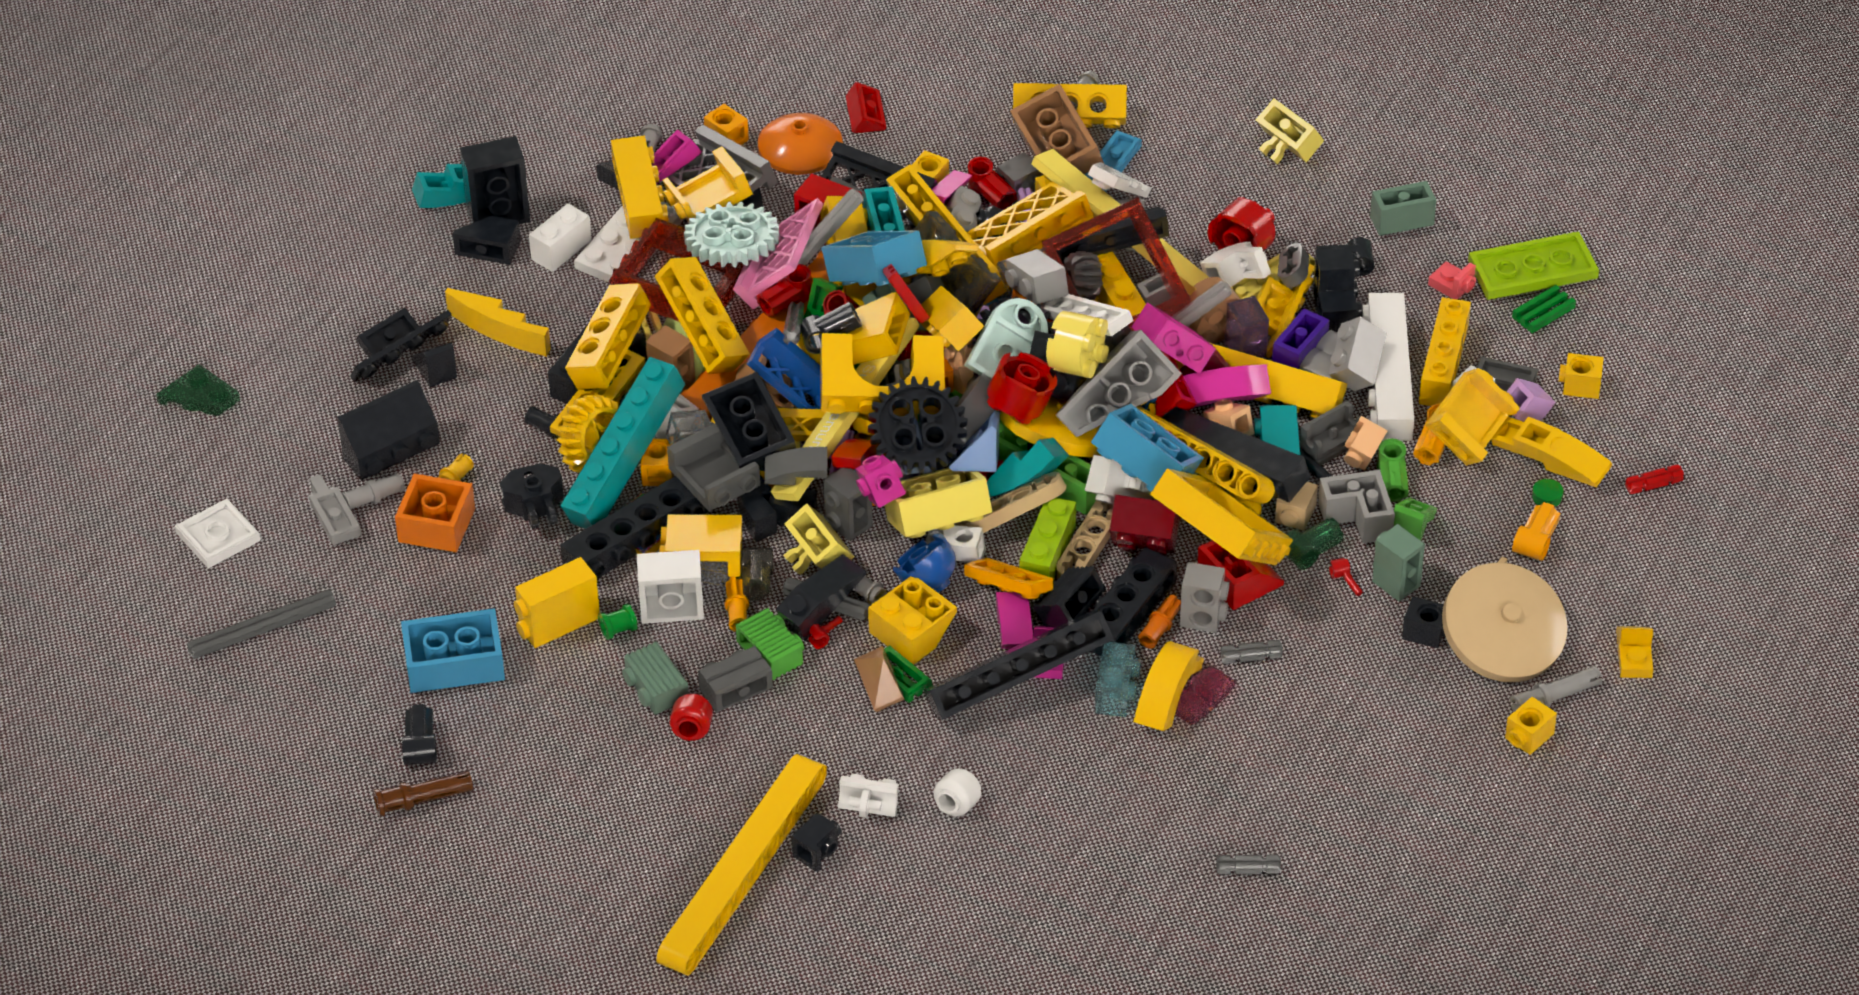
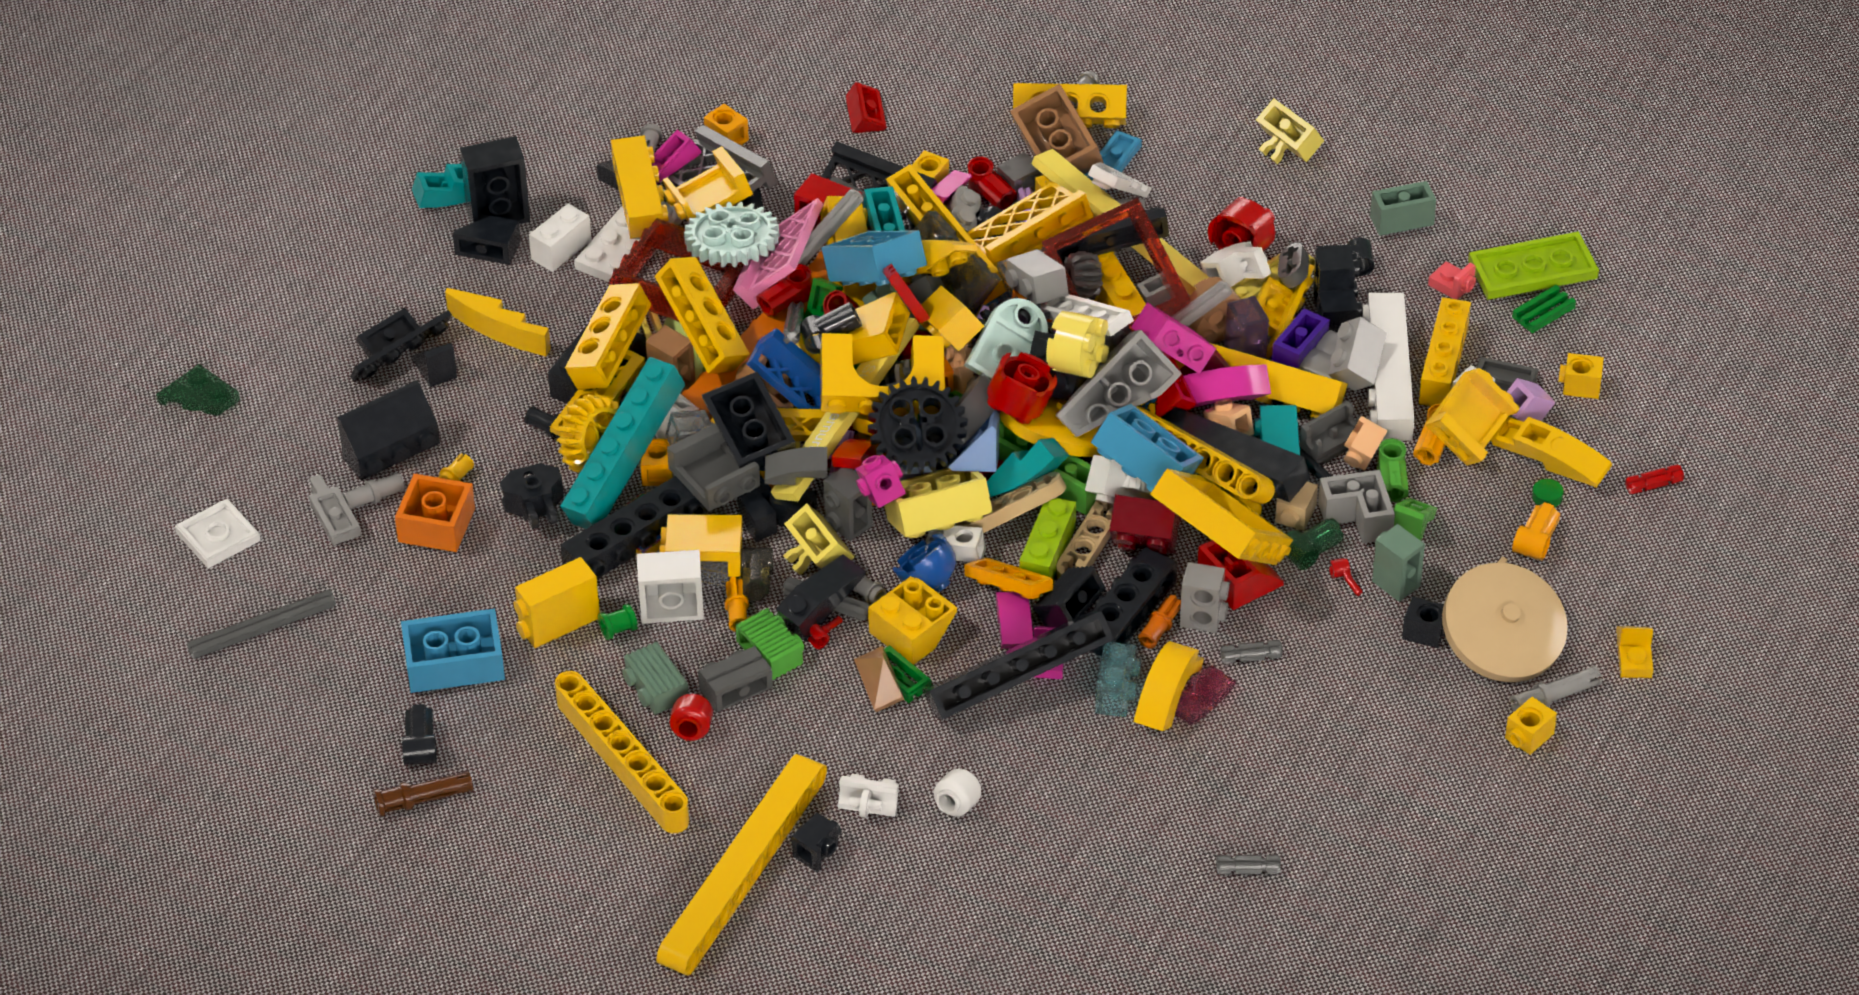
(622, 752): none -> yellow beam
(798, 143): orange dish -> none

